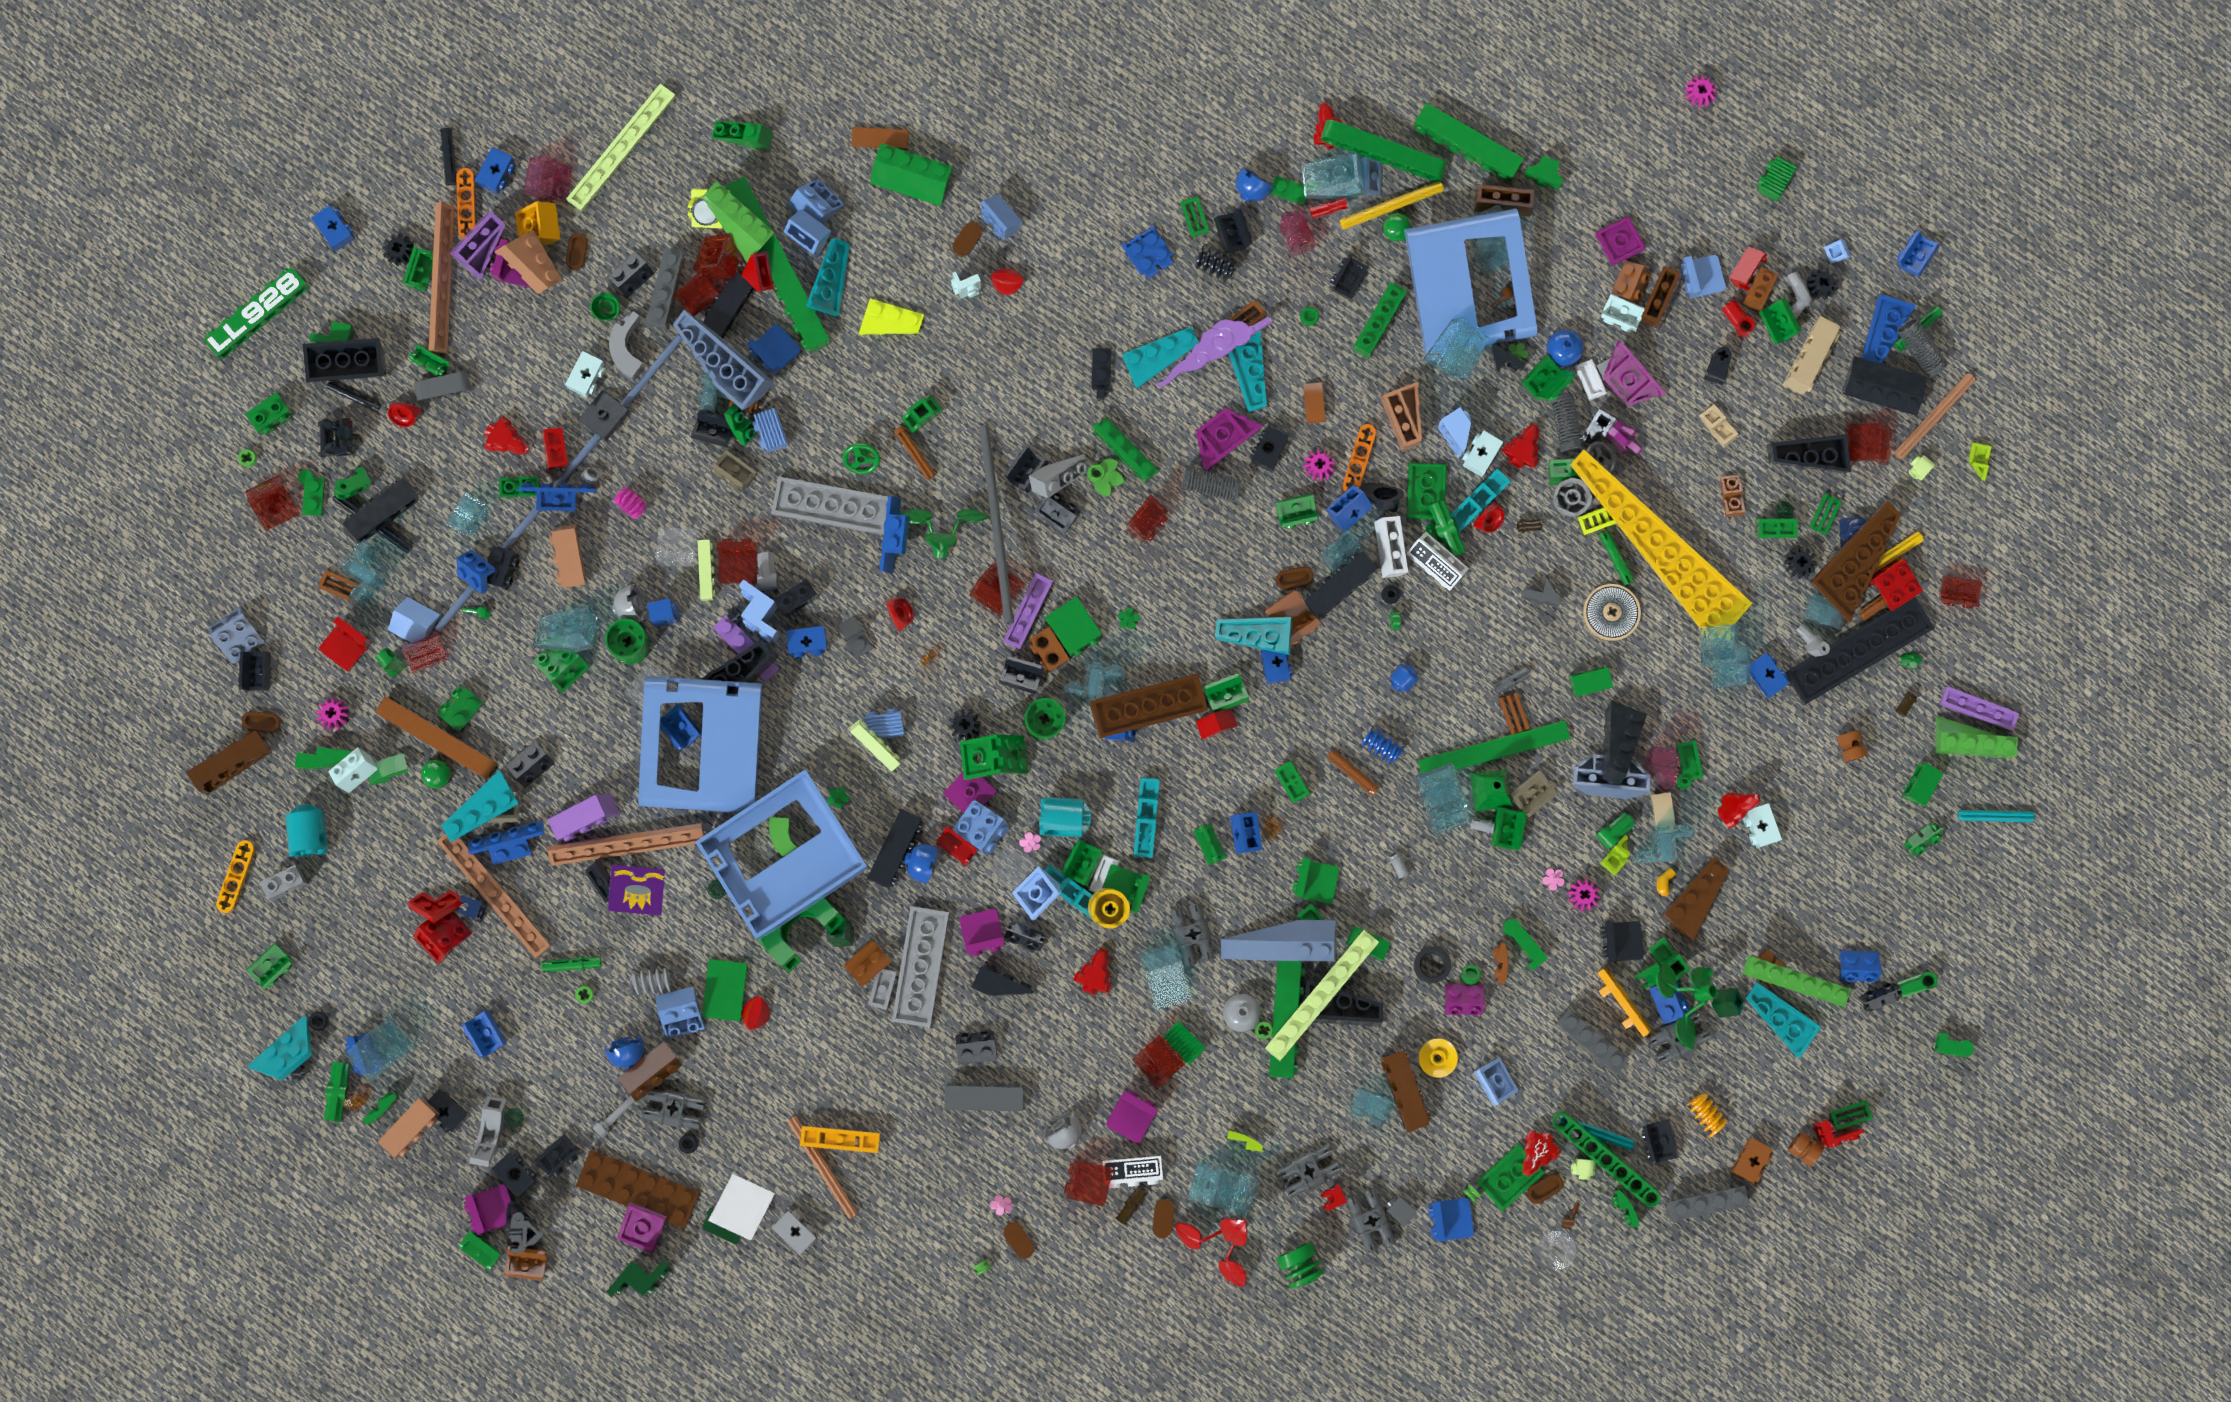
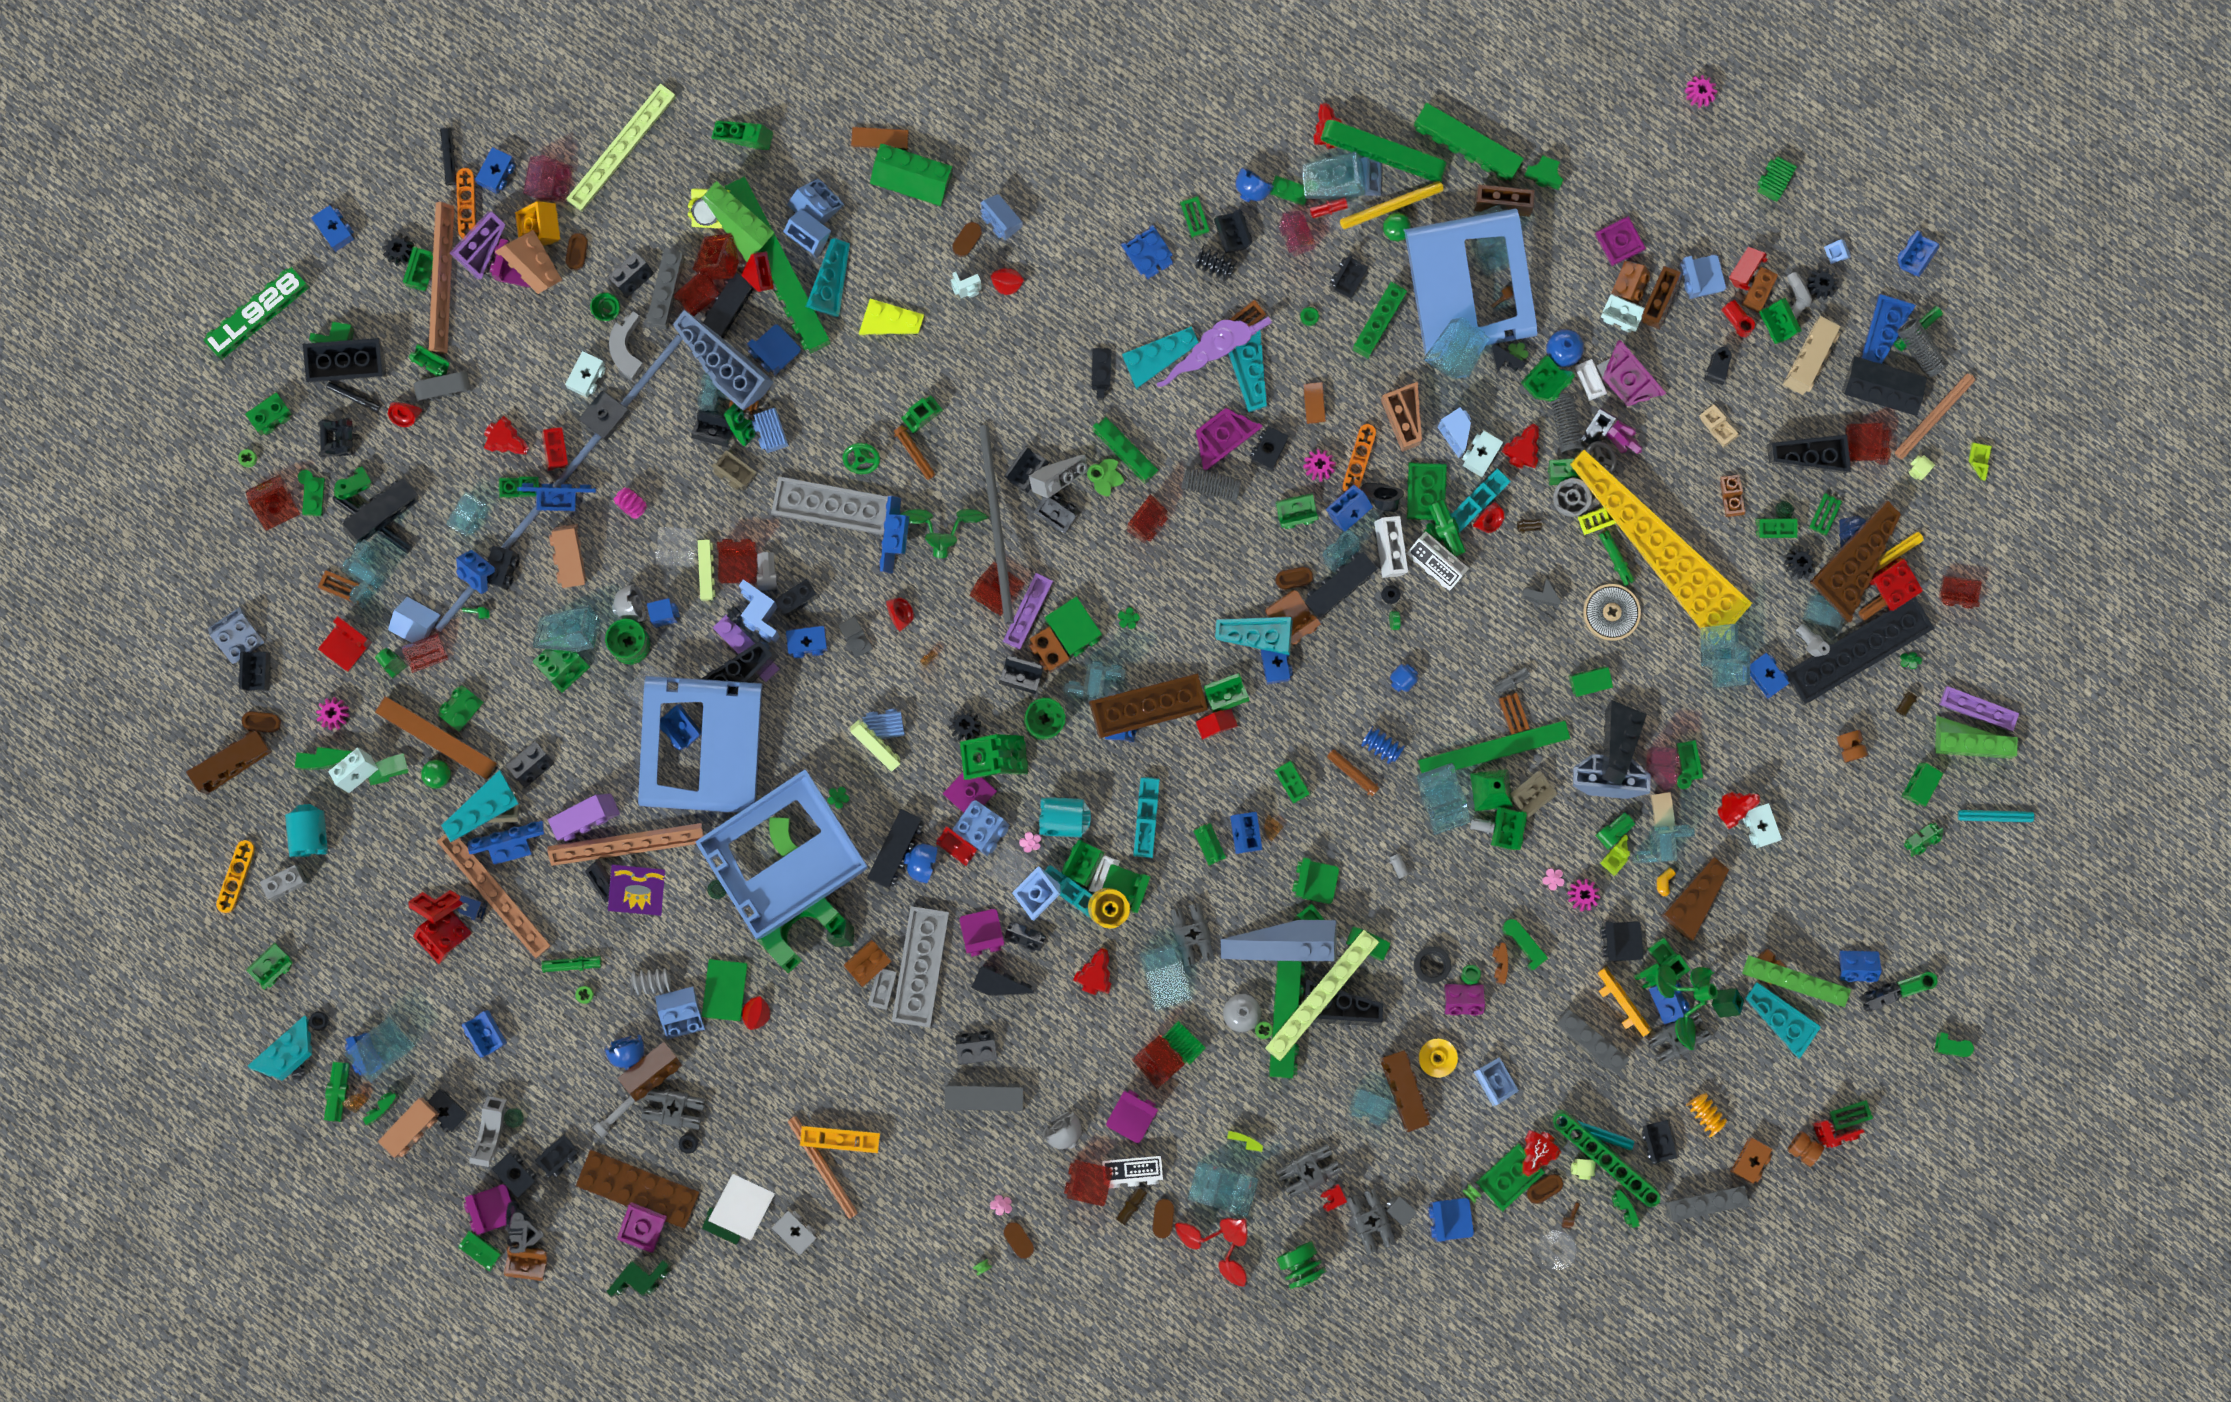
(590, 476): light grey plate -> none

